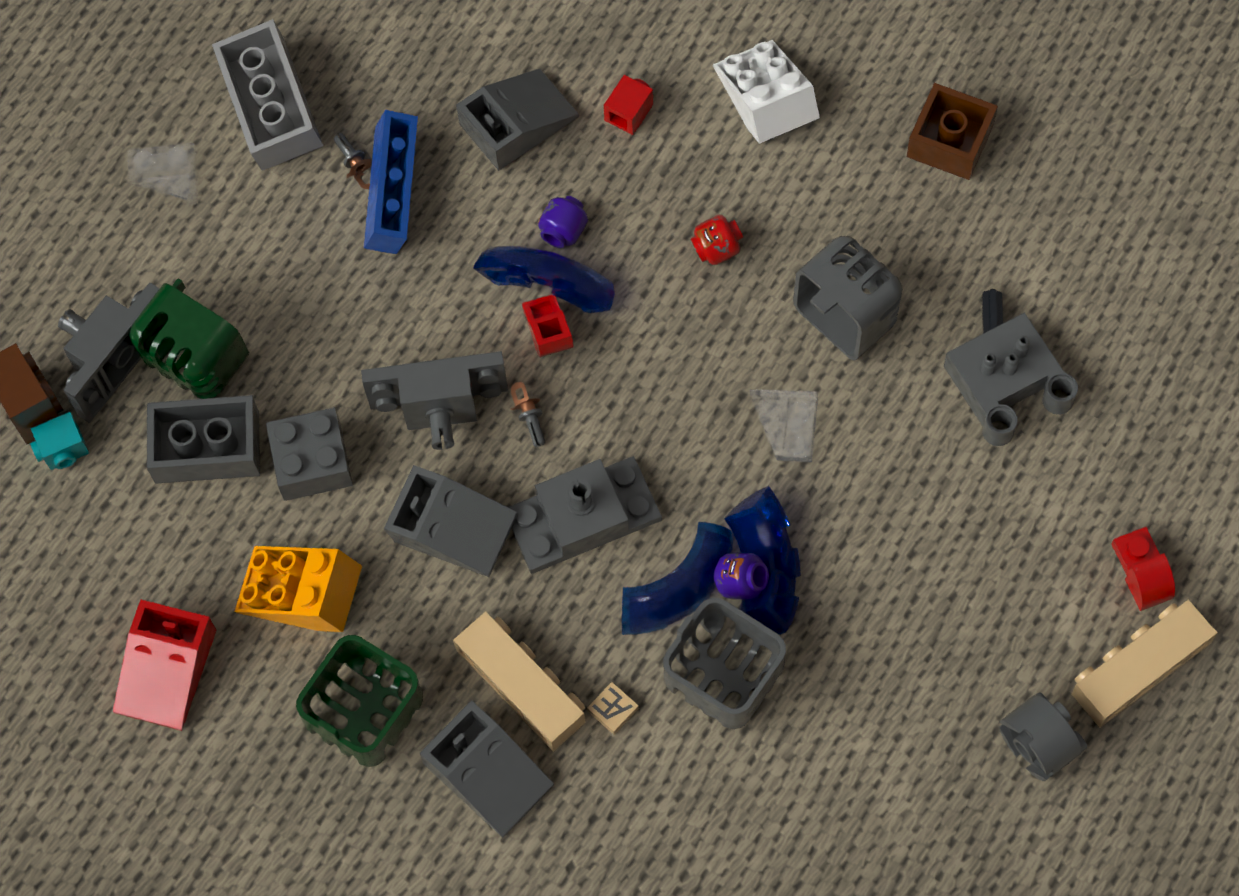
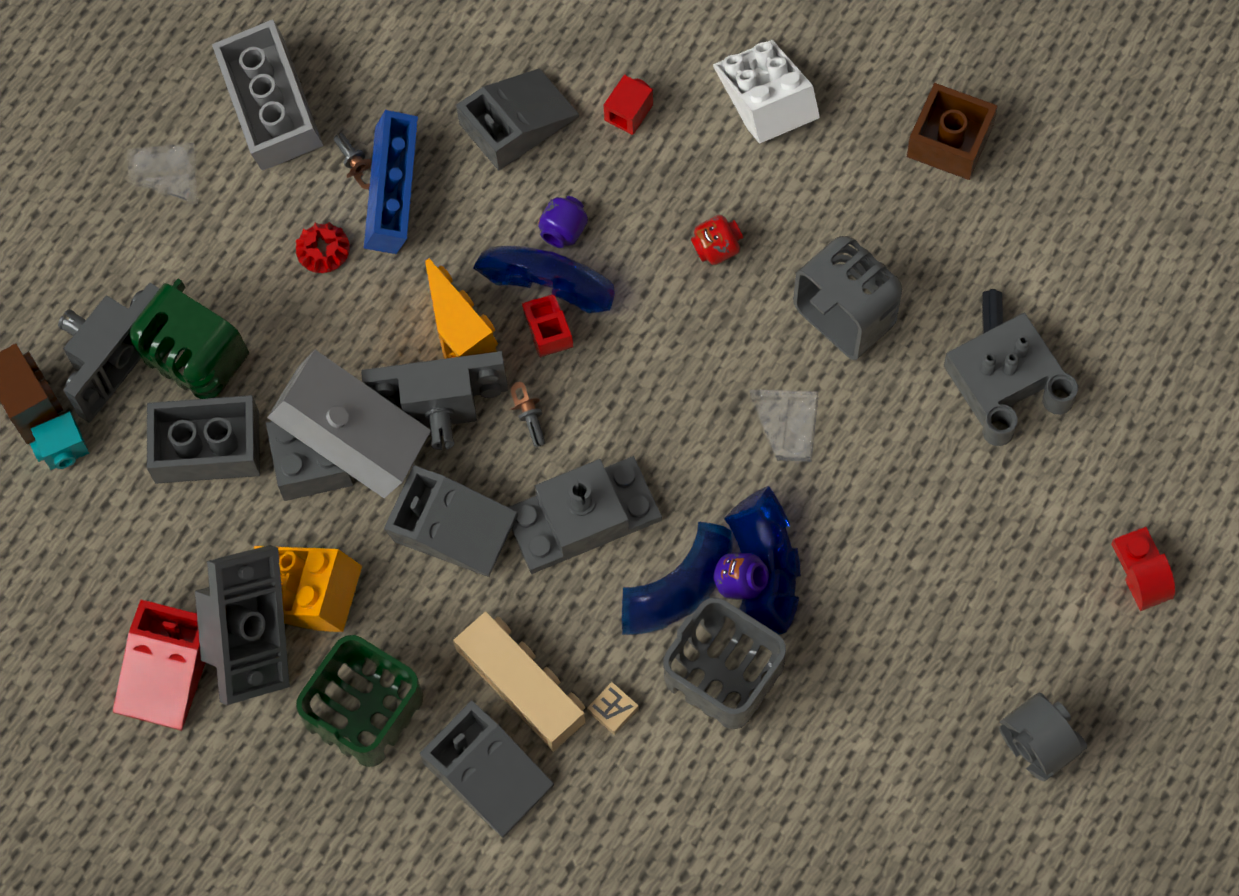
(244, 624): none -> dark grey brick
(336, 251): none -> red gear
(349, 424): none -> light grey brick
(458, 325): none -> light orange slope
(1142, 663): tan brick -> none

